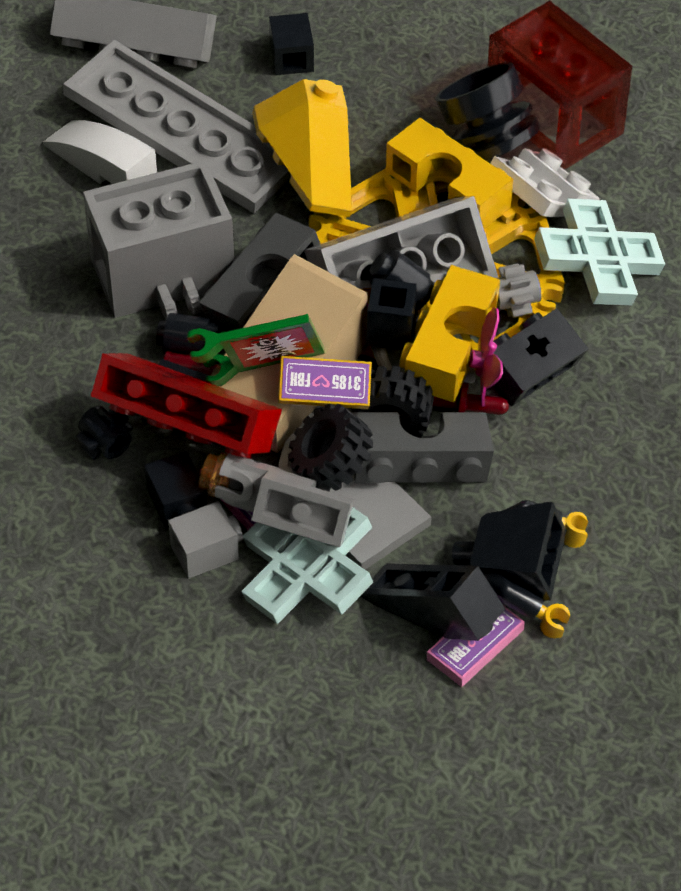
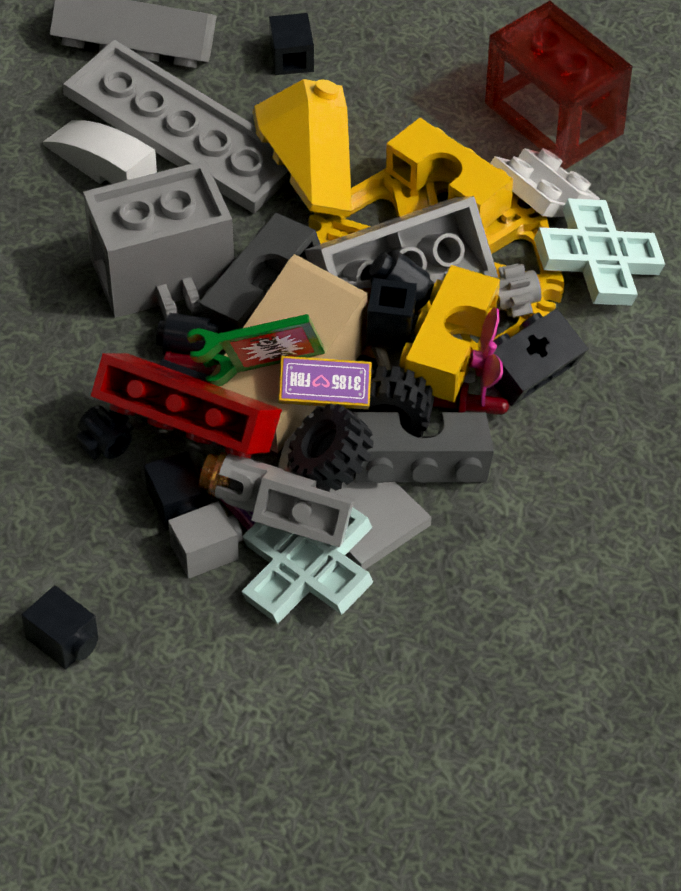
(61, 627): none -> black brick
(440, 598): black slope -> none
(465, 658): tile -> none
(484, 105): black wheel -> none
(522, 555): black torso -> none

